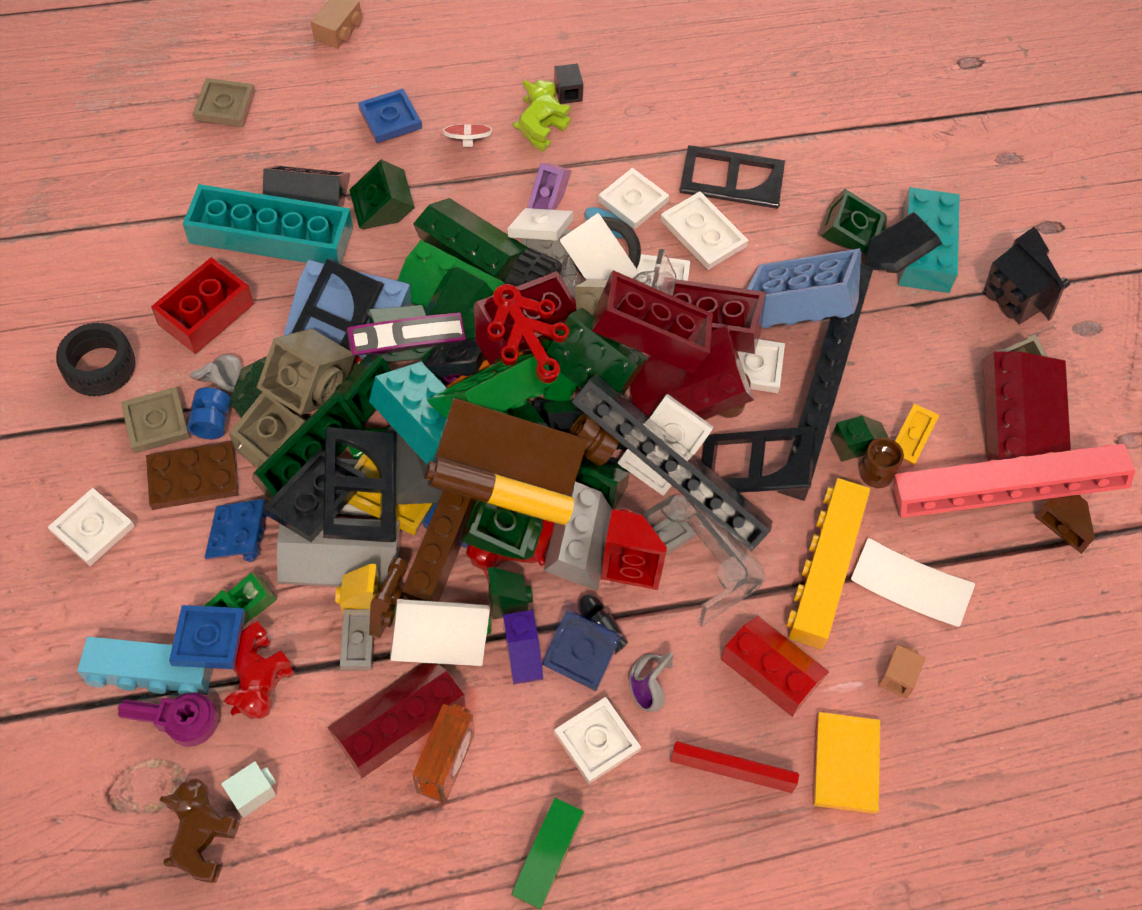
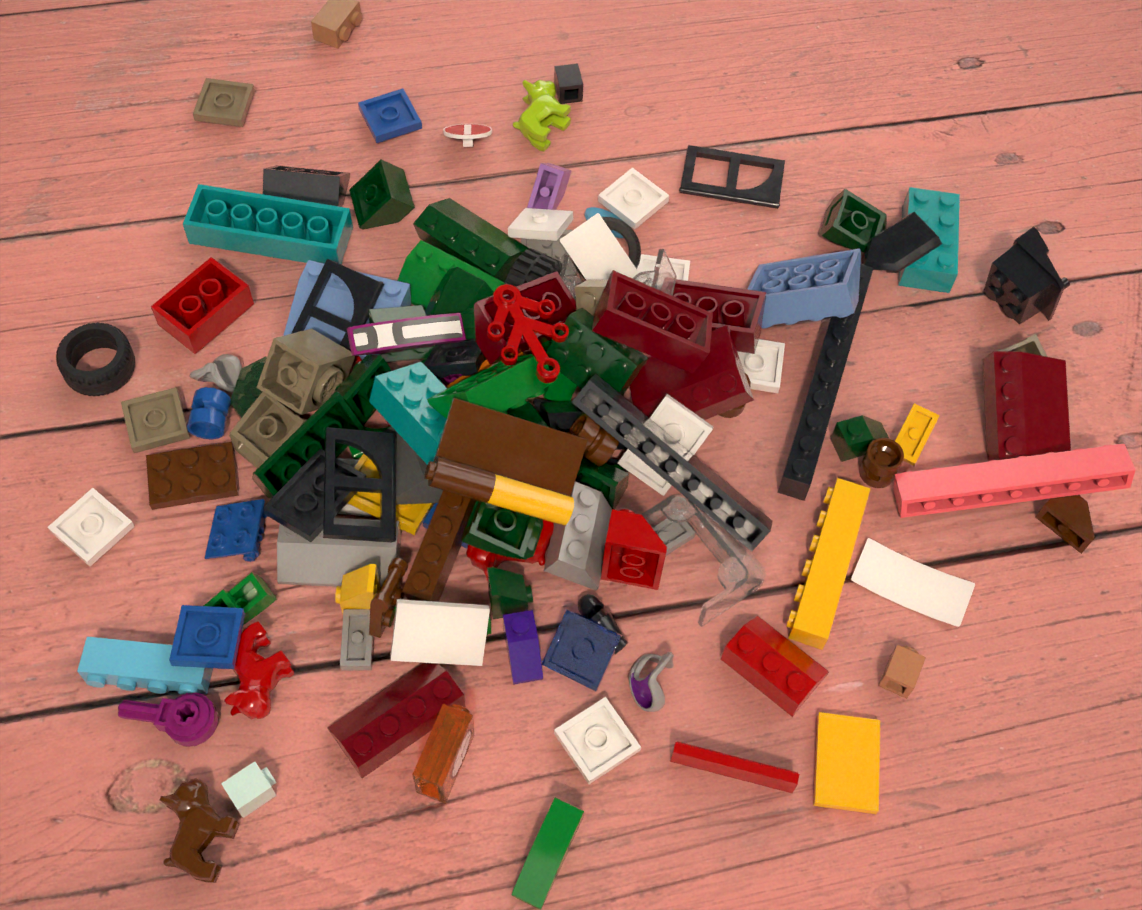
(704, 230): white plate -> none
(794, 475): black window -> none

